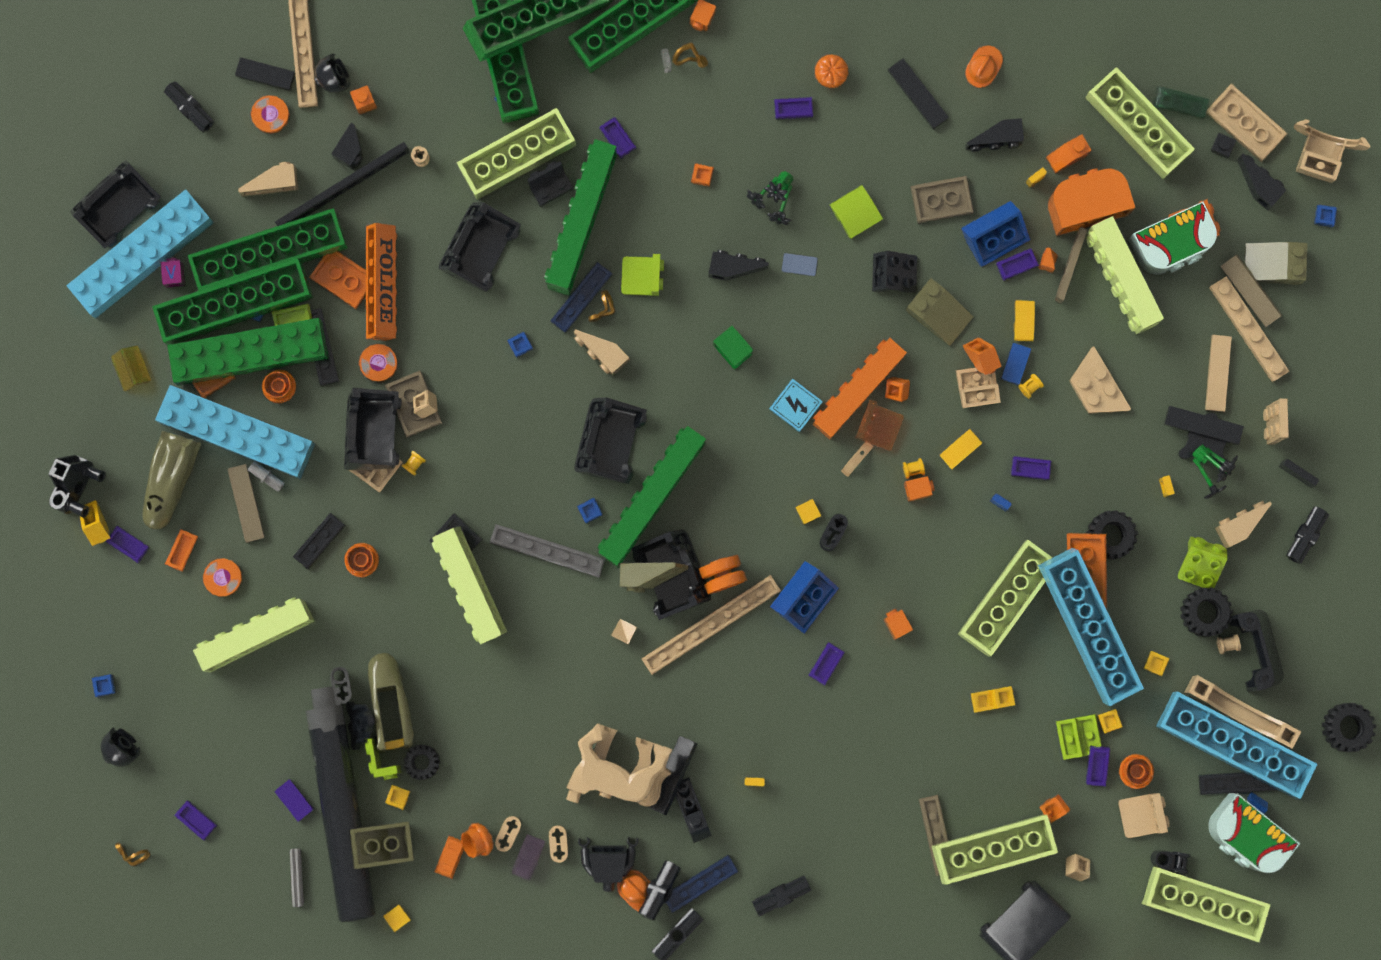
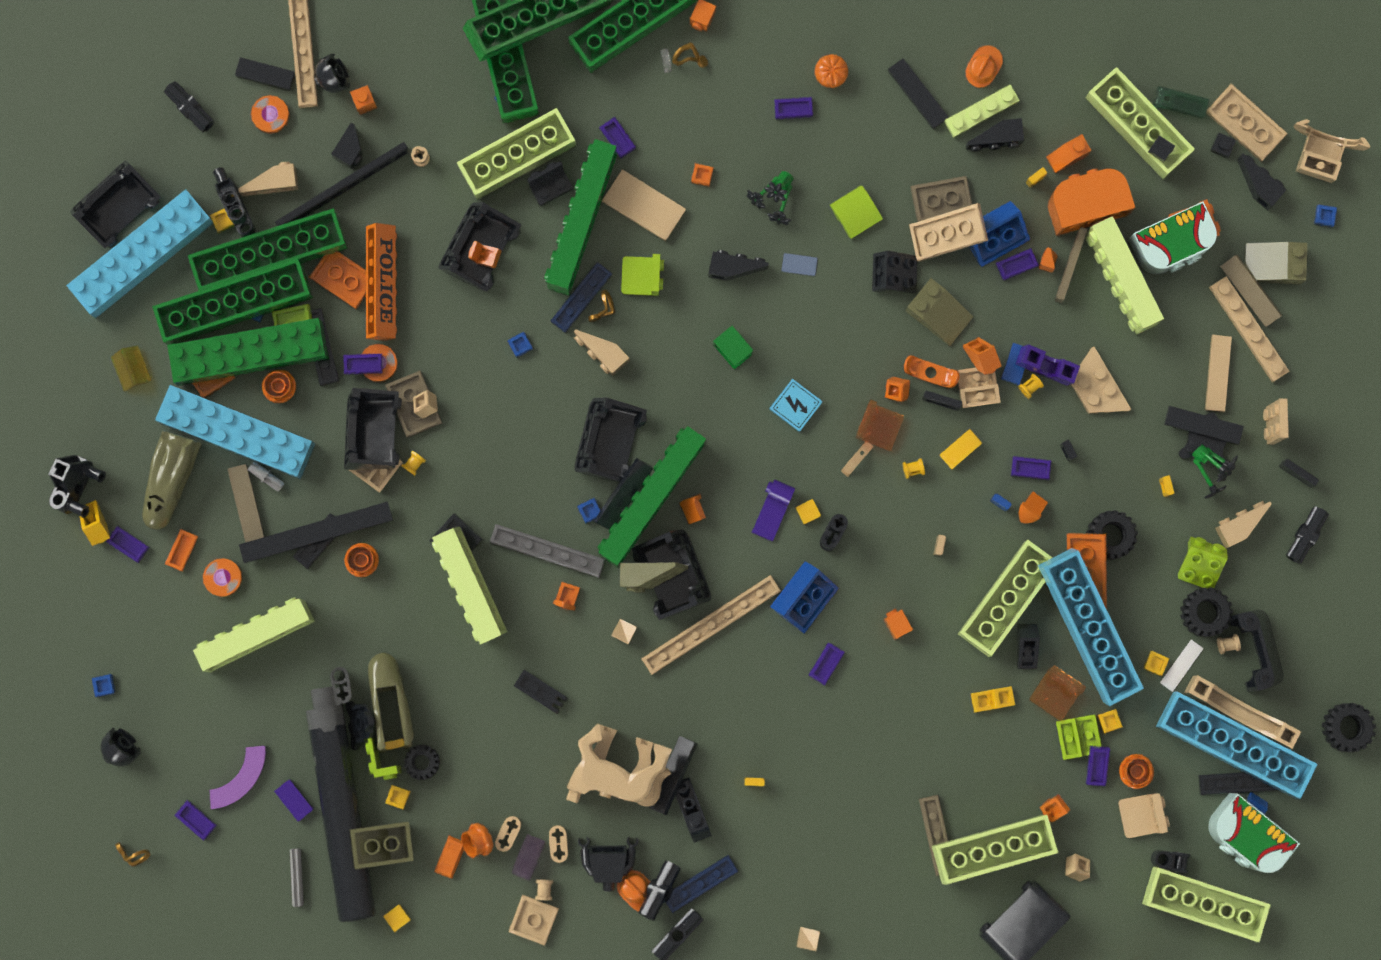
(172, 273): magenta brick -> none
(221, 221): none -> yellow tile
(233, 202): none -> black piece
(244, 780): none -> medium lavender tile
(316, 532): none -> black tile
(363, 364): none -> dark purple tile
(484, 255): none -> orange bracket
(533, 920): none -> tan tile
(539, 691): none -> black hinge
(544, 890): none -> tan bush
(567, 596): none -> orange tile
(623, 493): none -> black tile
(644, 205): none -> tan tile
(693, 509): none -> orange tile
(721, 571): orange wheel -> none
(773, 509): none -> dark purple door
(781, 895): black piece -> none
(808, 938): none -> tan slope
(859, 388): orange brick -> none
(919, 488): orange brick -> none
(939, 546): none -> tan tile
(942, 400): none -> black tile
(944, 376): none -> orange piece
(948, 232): none -> tan tile
(981, 111): none -> yellowish green plate
(1024, 320): yellow slope -> none
(1027, 646): none -> black arch
(1032, 508): none -> orange tile
(1055, 369): none -> dark purple arch
(1056, 692): none -> clear orange bracket
(1068, 450): none -> black tile
(1161, 148): none -> black tile
(1181, 665): none -> white sticker

